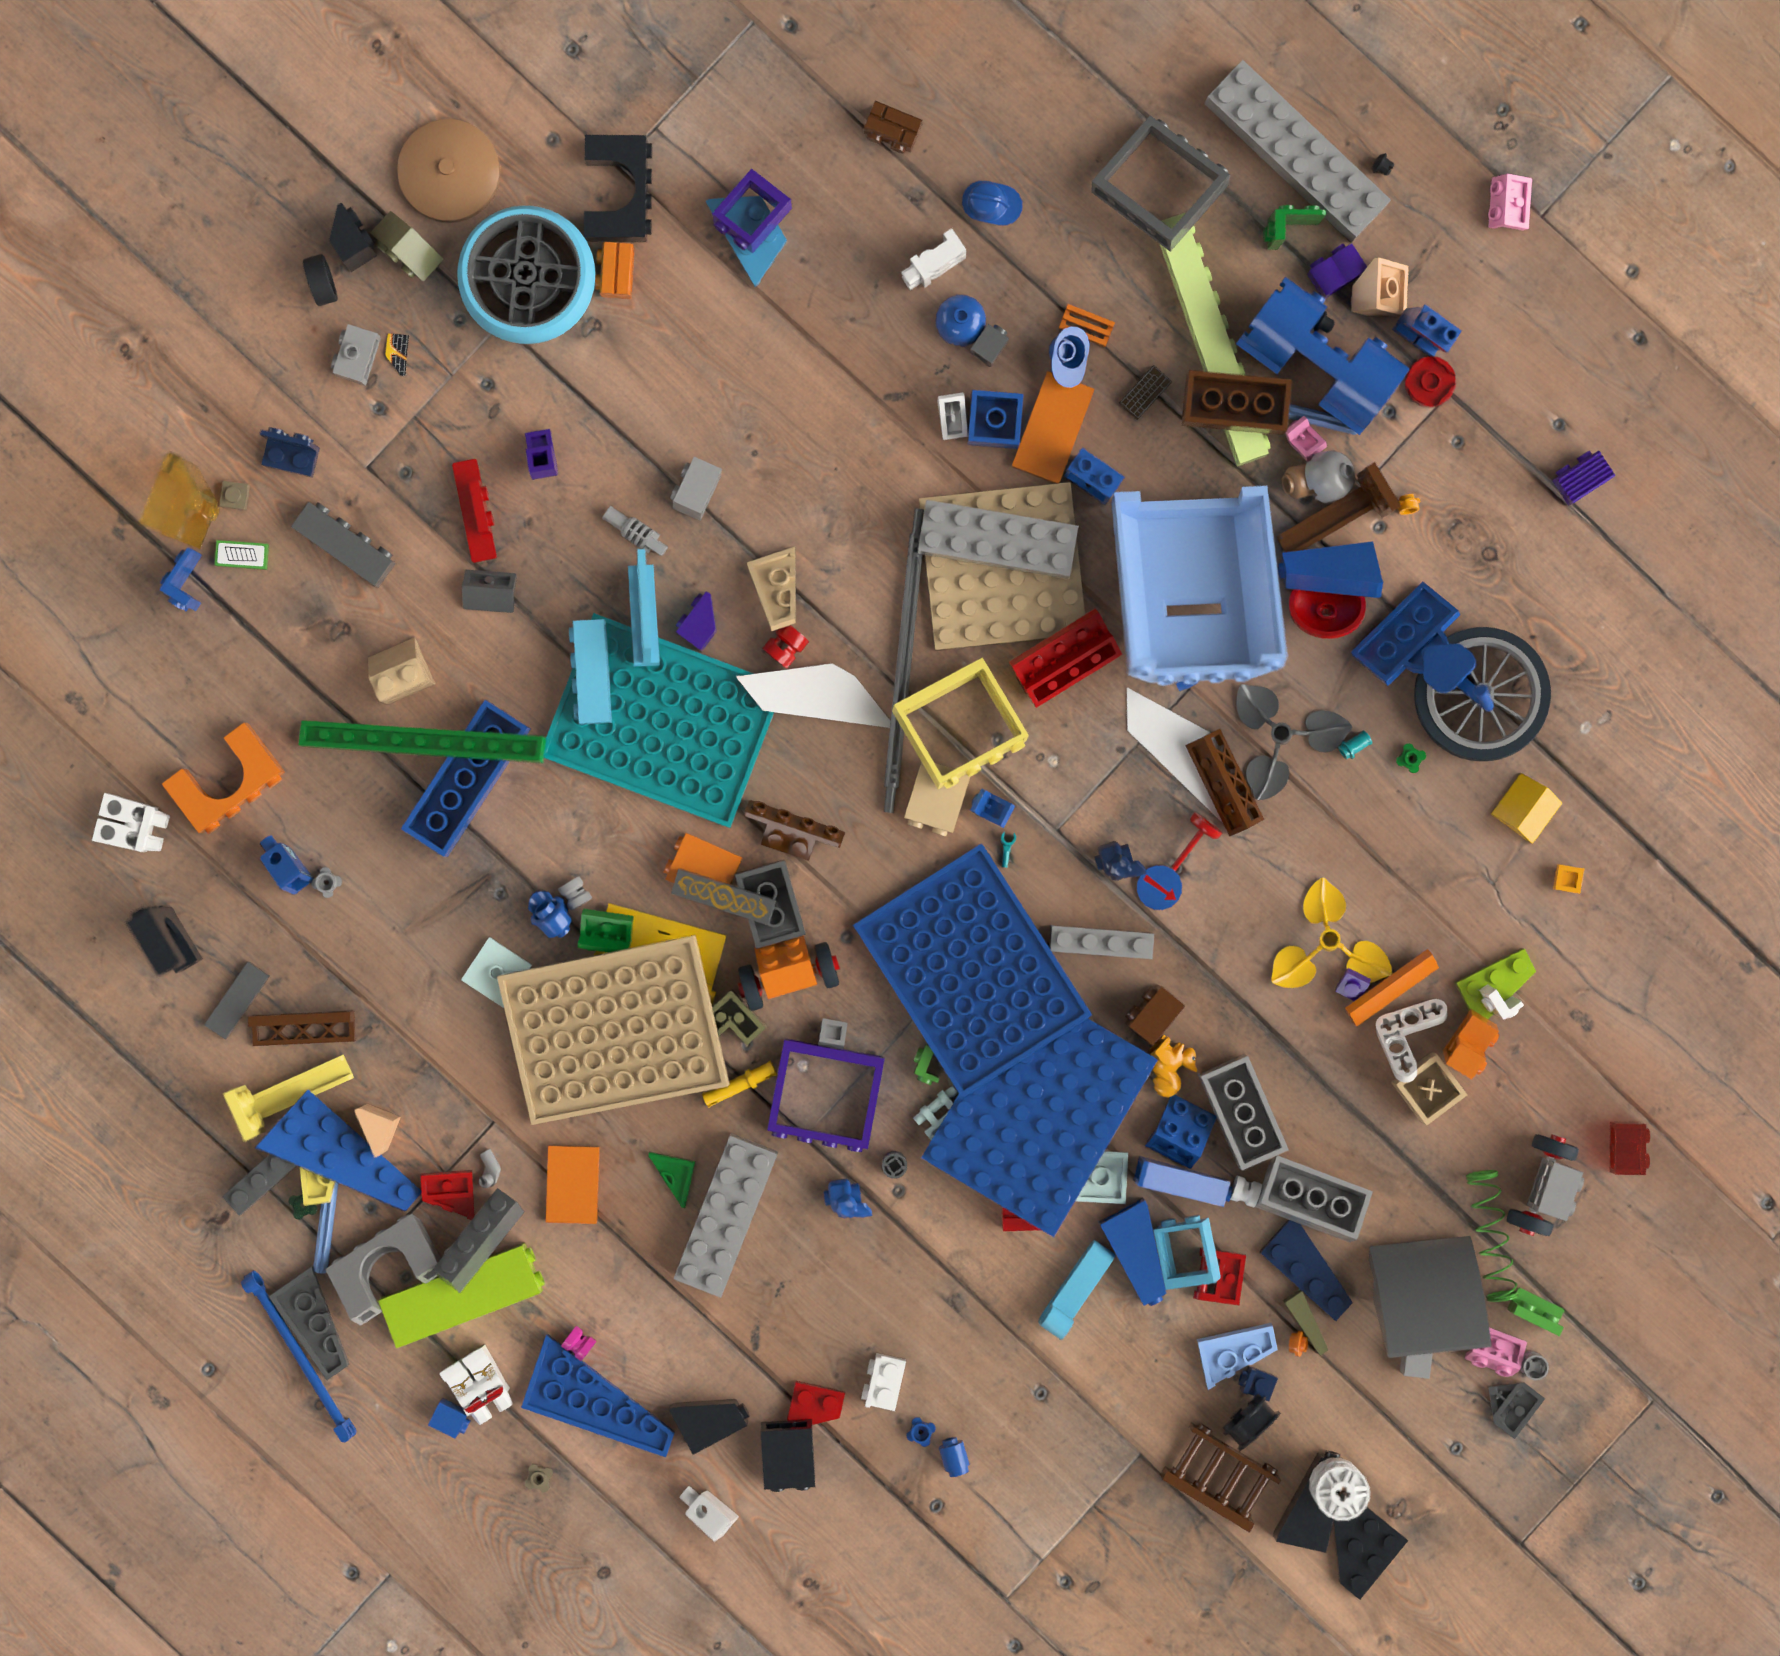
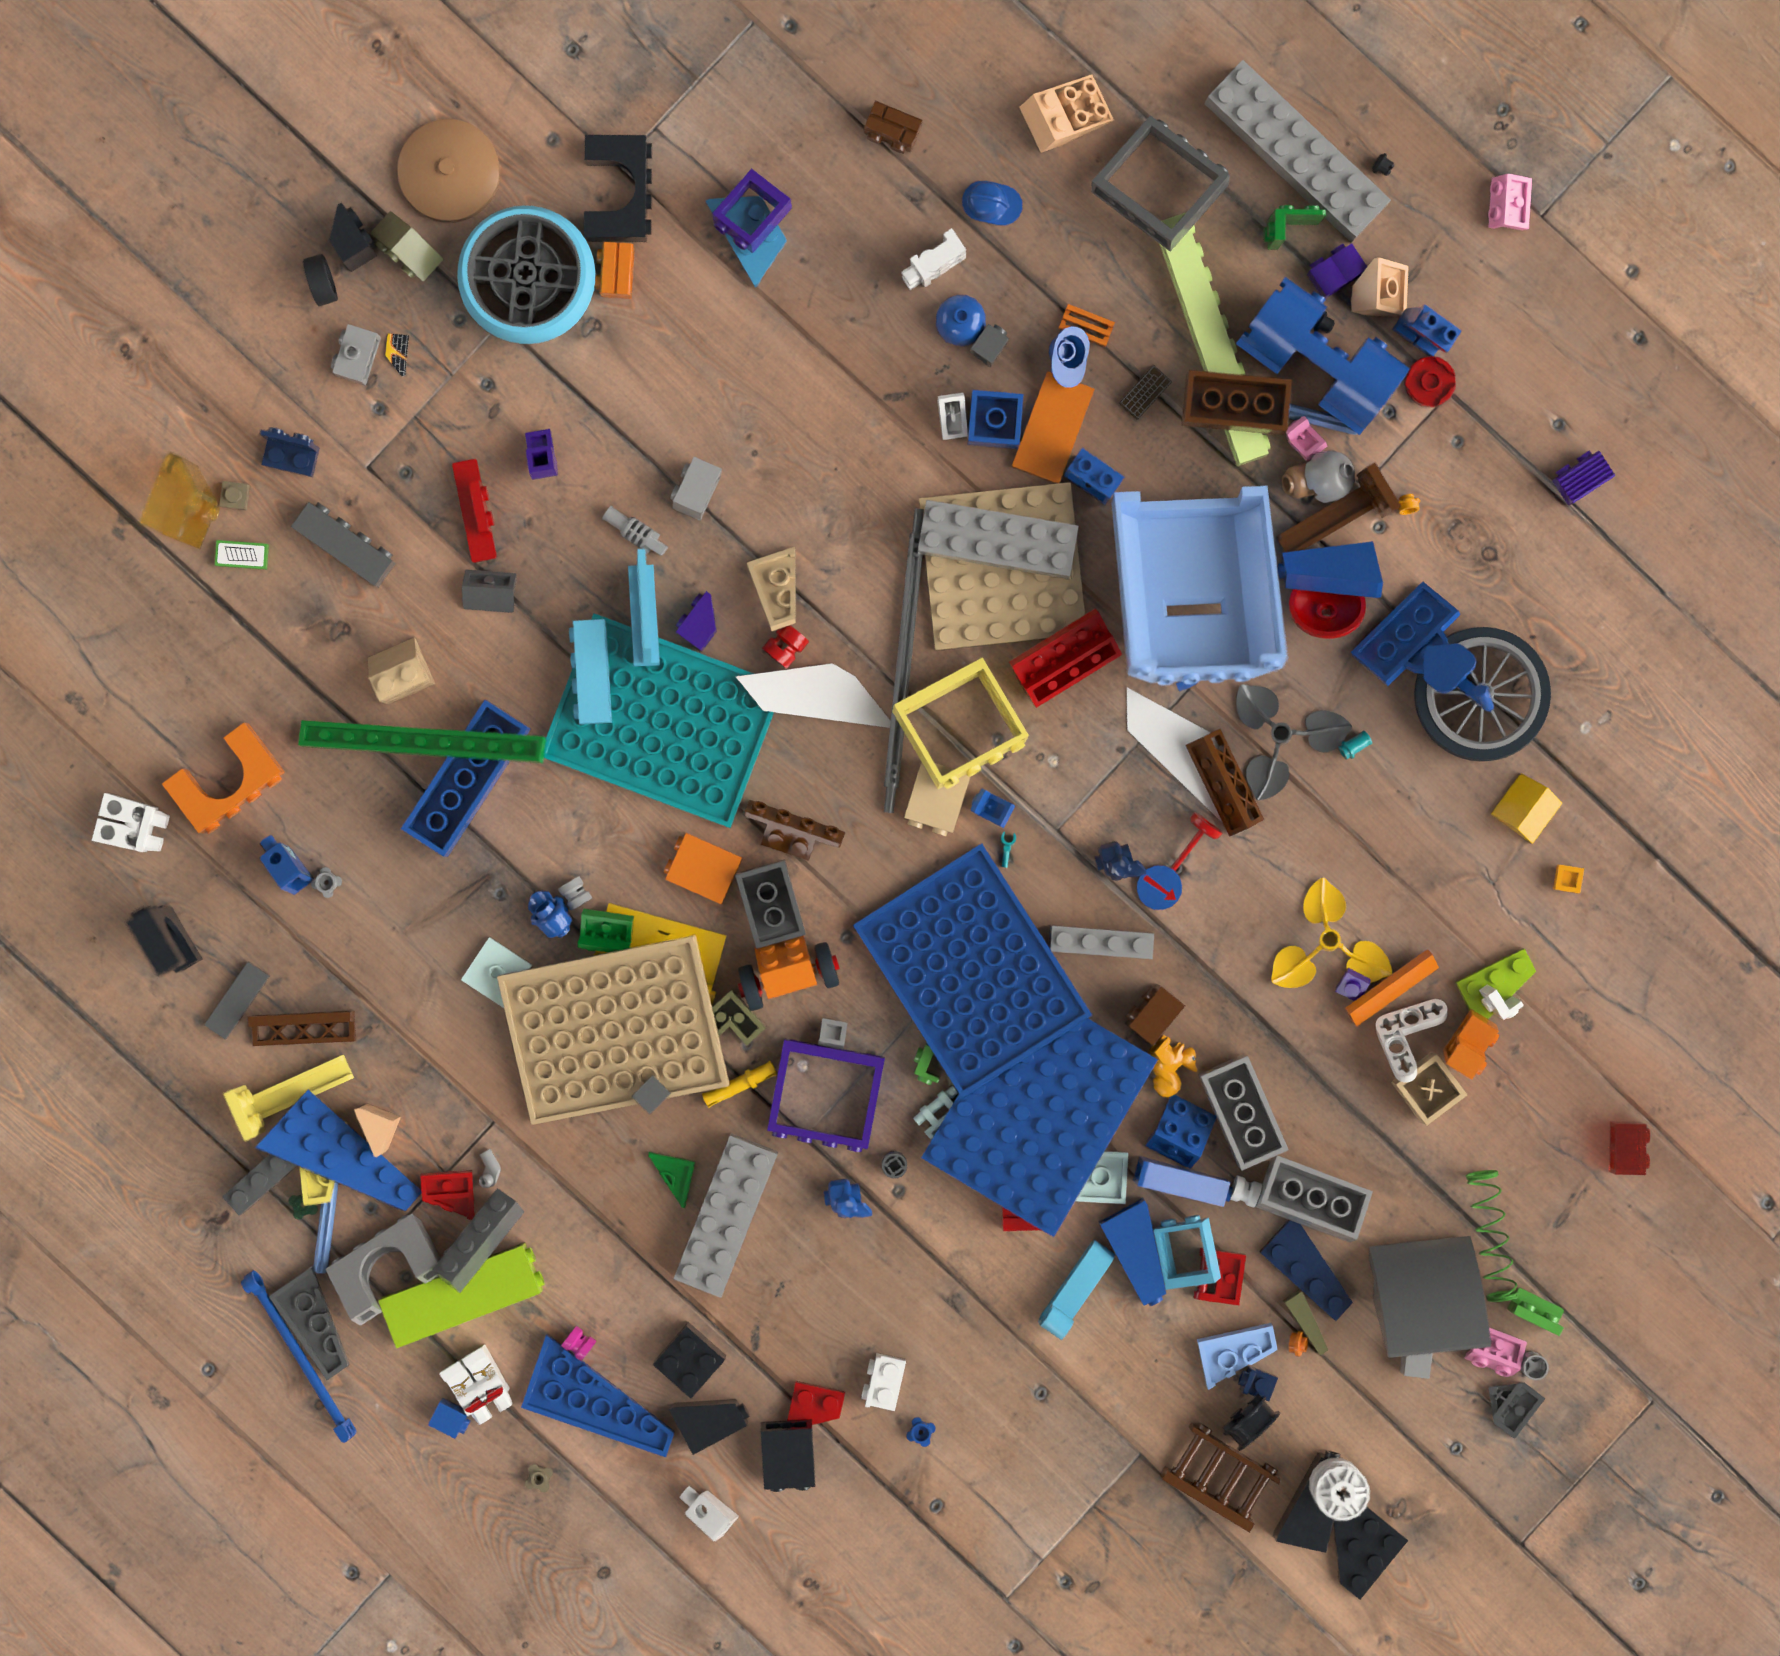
(174, 580): blue bracket -> none
(572, 1184): orange tile -> none
(651, 1094): none -> dark grey slope
(689, 1360): none -> black brick
(723, 896): dark grey tile -> none
(954, 1457): blue brick -> none
(1065, 112): none -> light nougat slope
(1403, 759): green plate -> none
(1553, 1187): brick -> none

